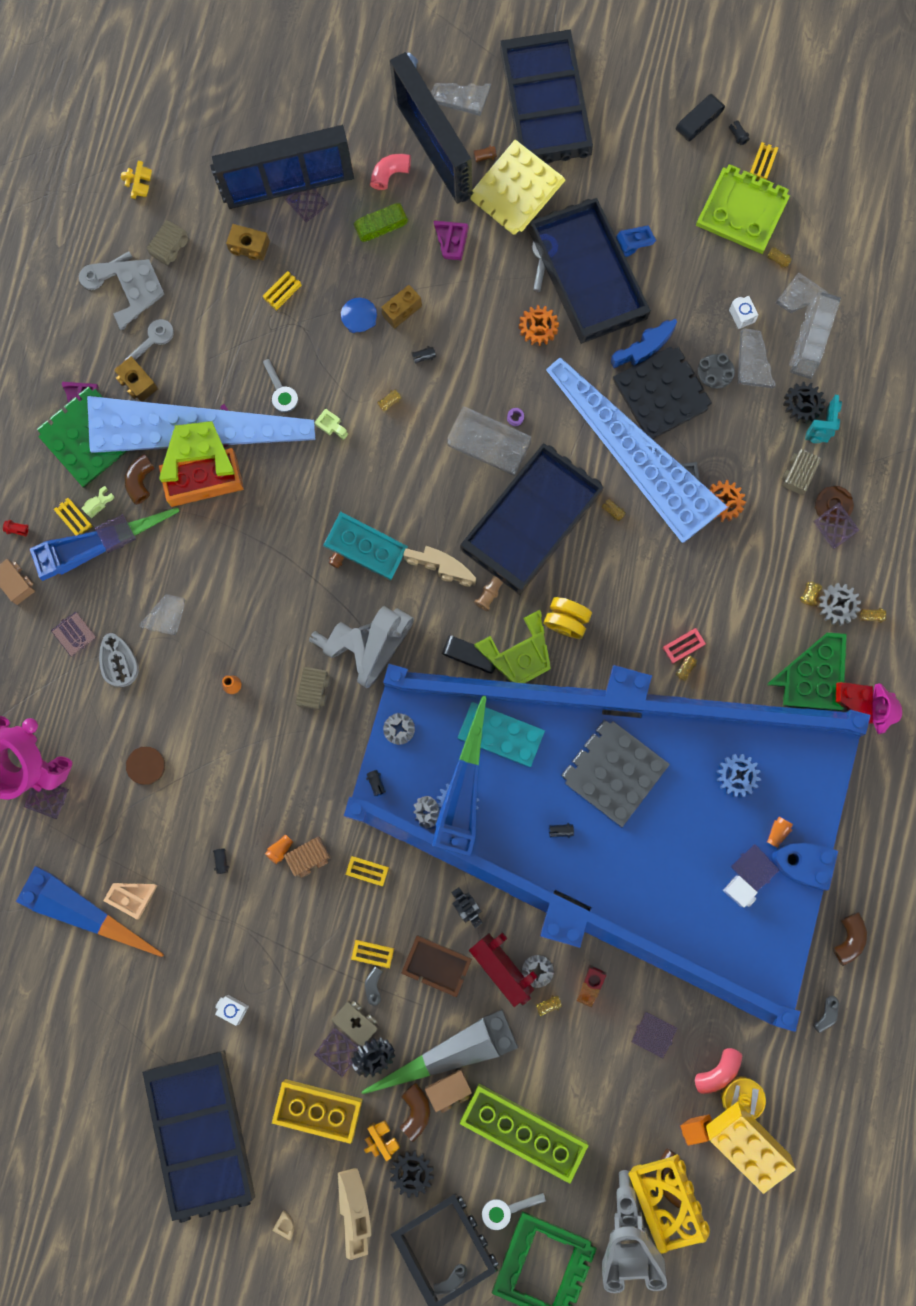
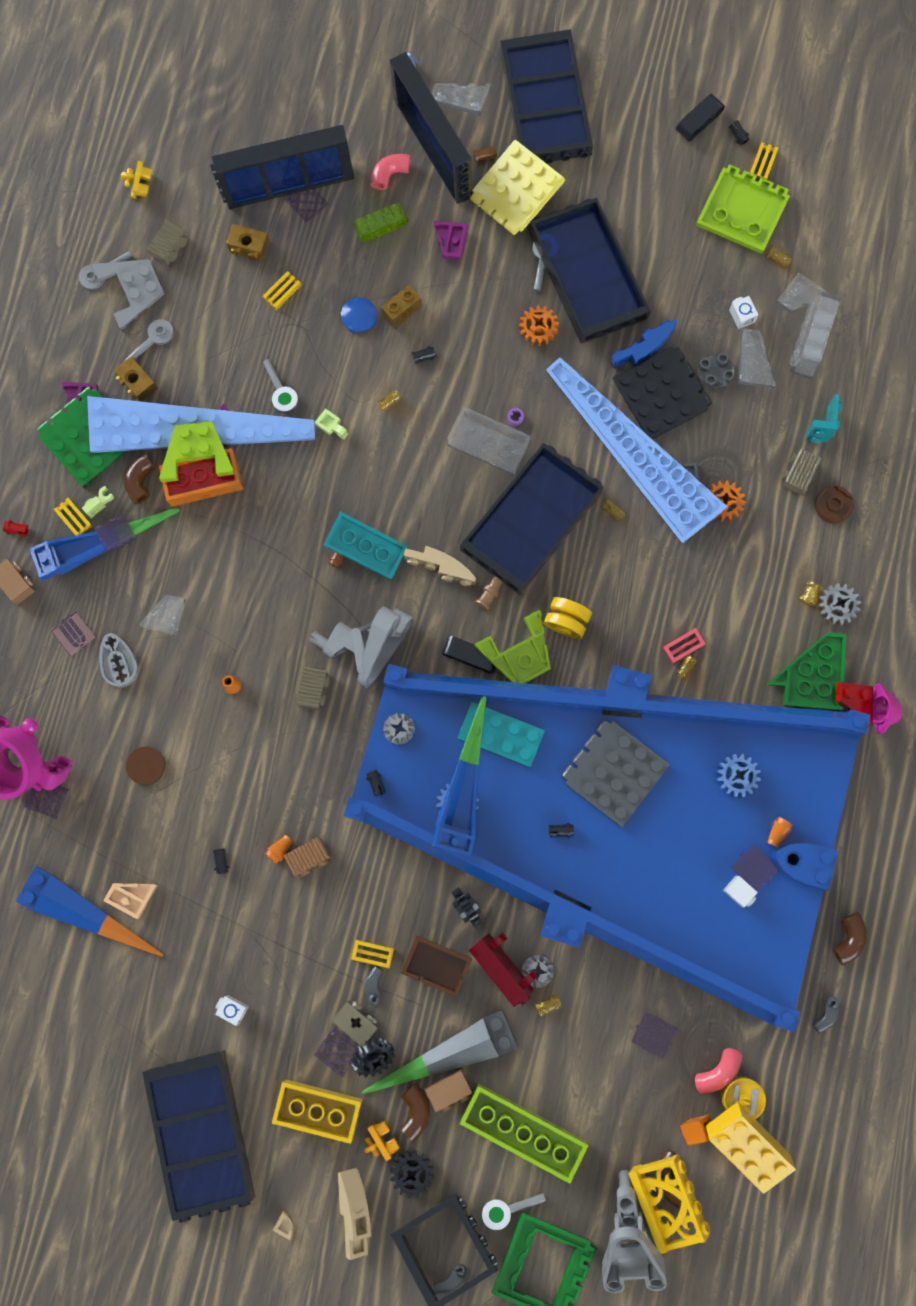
(351, 866): yellow tile -> none
(430, 805): light grey gear -> none
(591, 986): leg -> none
(635, 238): blue plate -> none
(801, 394): black gear -> none
(847, 518): clear purple window -> none
(873, 615): clear yellow pin -> none

